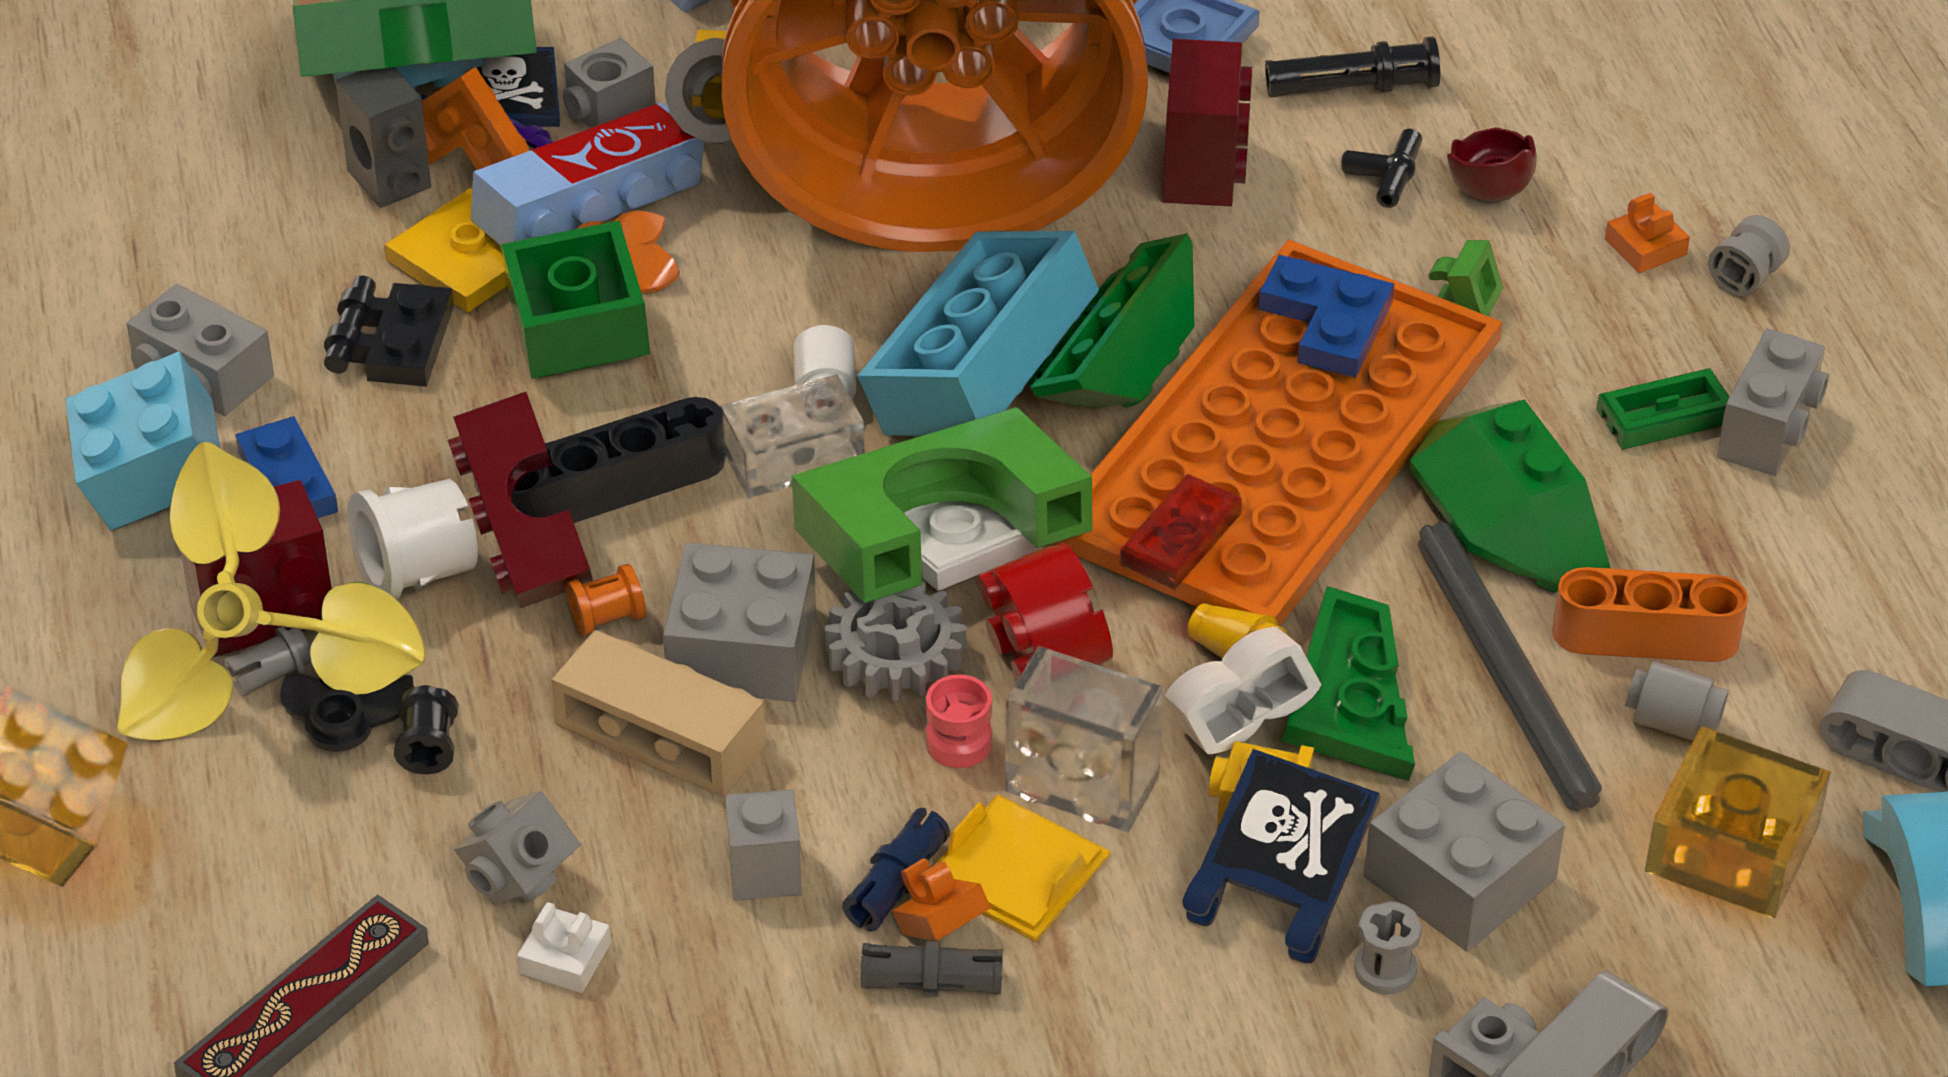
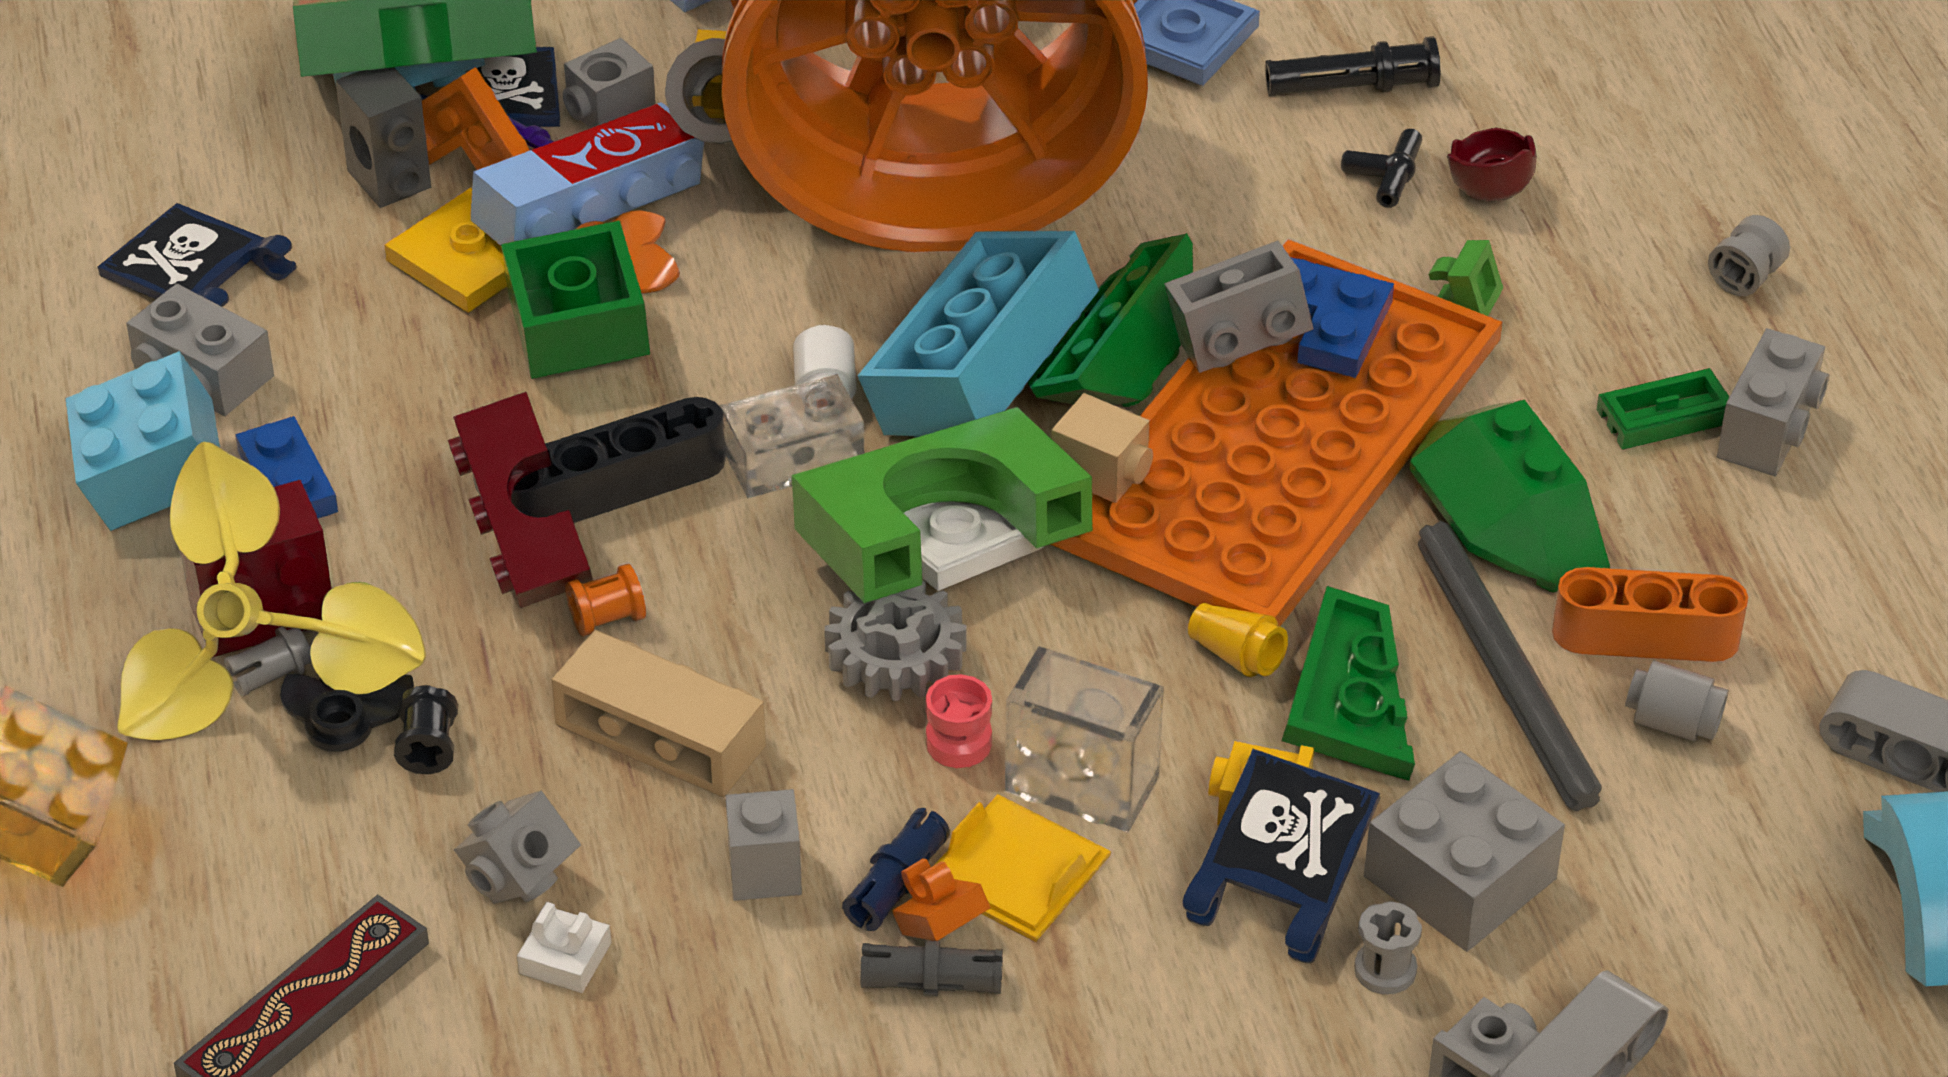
(194, 253): none -> flag
(406, 336): black plate -> none
(411, 535): white piece -> none
(743, 617): light grey brick -> none
(1045, 605): red brick -> none
(1106, 444): none -> tan brick
(1180, 531): clear red plate -> none
(1206, 122): dark red brick -> none
(1239, 306): none -> light grey brick
(1255, 681): white brick -> none
(1647, 235): orange tile -> none
(1737, 821): clear yellow brick -> none

